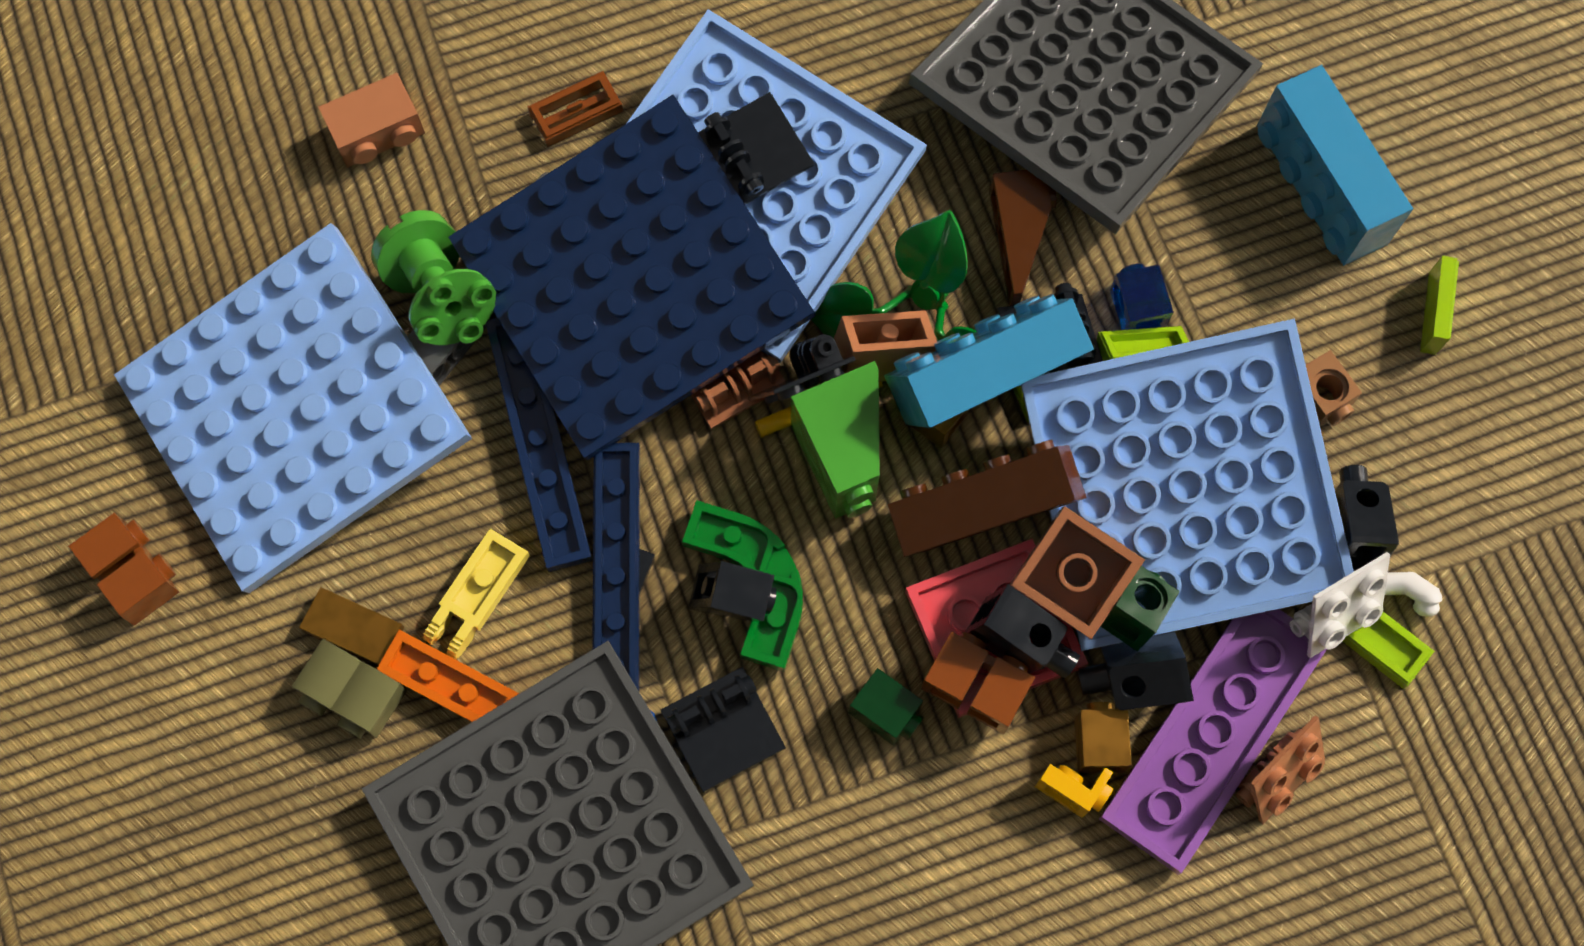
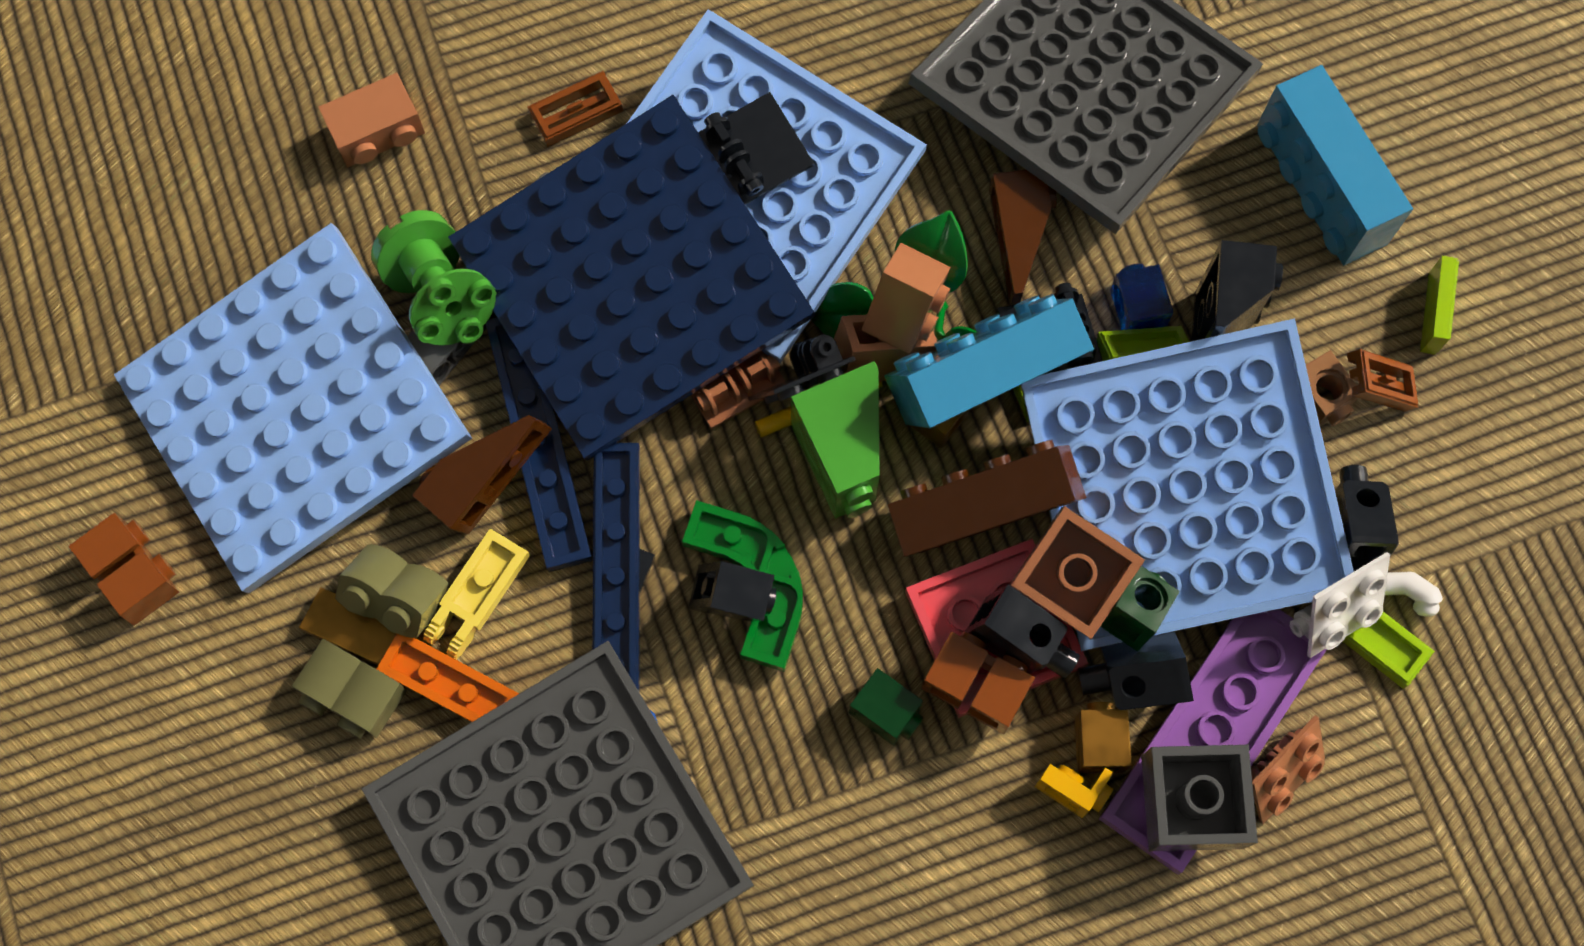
(391, 590): none -> olive brick
(473, 478): none -> reddish brown slope
(723, 729): black hinge -> none
(905, 299): none -> nougat brick
(1199, 798): none -> dark grey brick
(1235, 288): none -> black slope
(1383, 389): none -> dark orange tile

